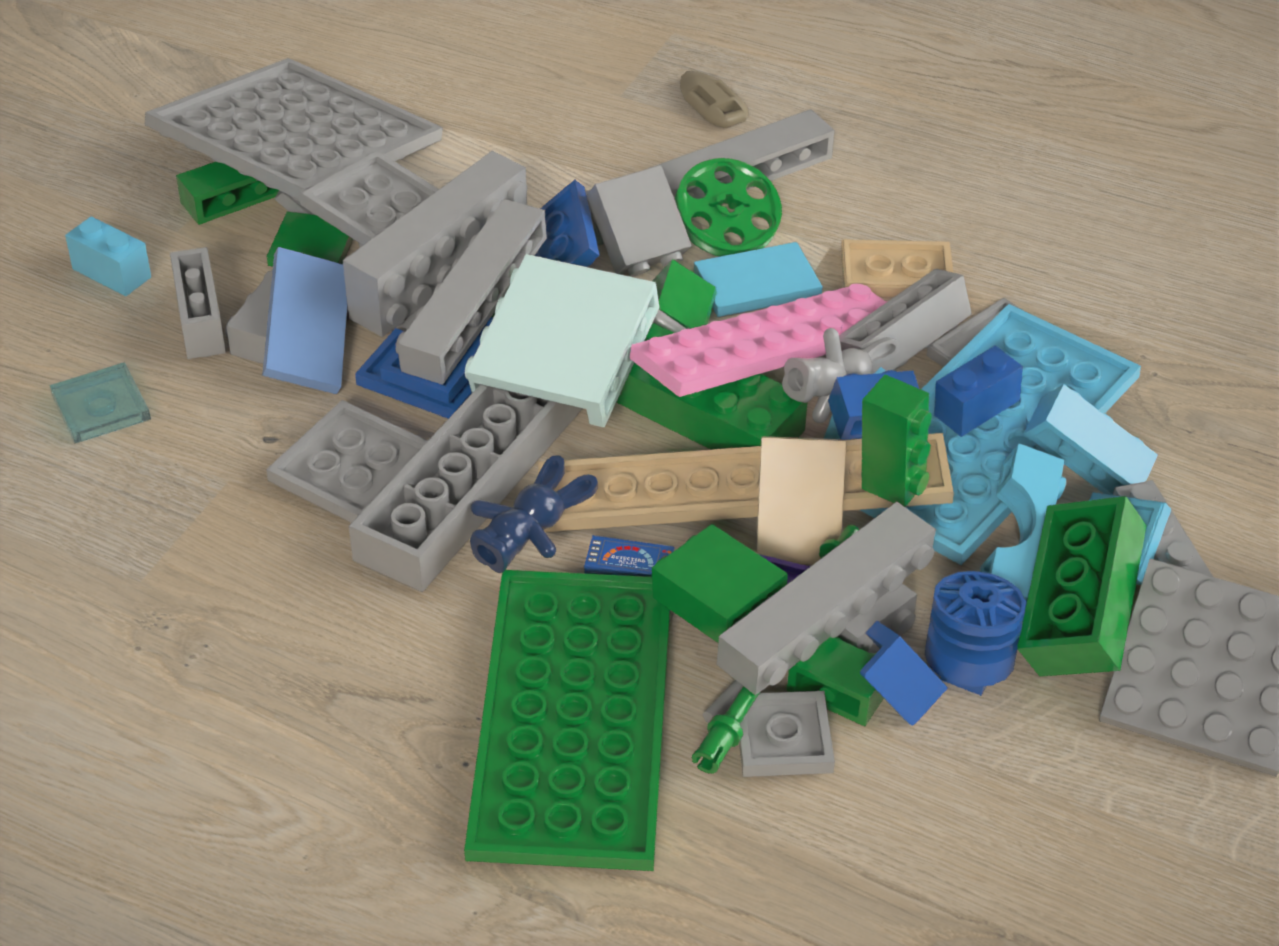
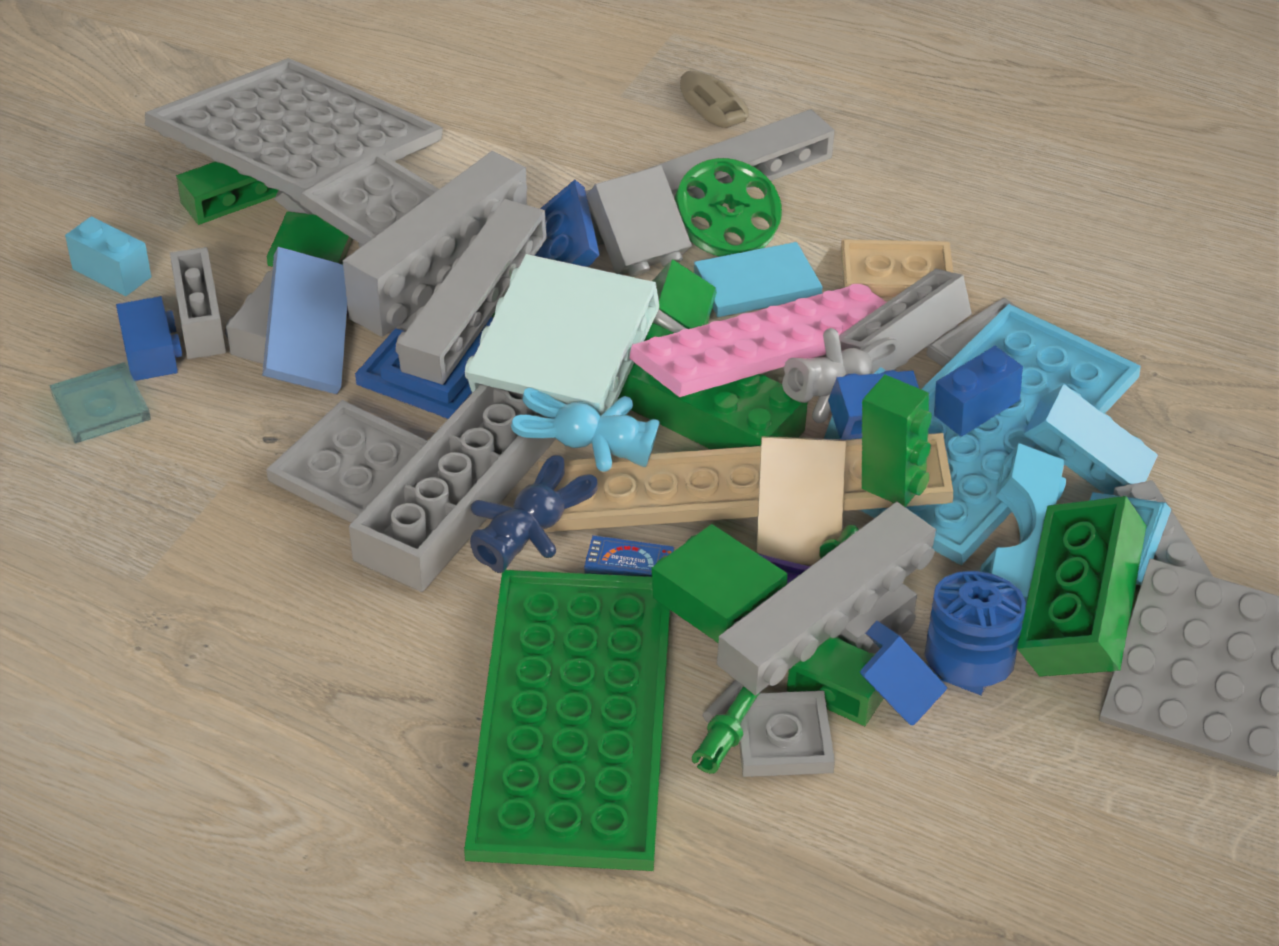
(148, 339): none -> blue brick
(580, 425): none -> medium azure animal

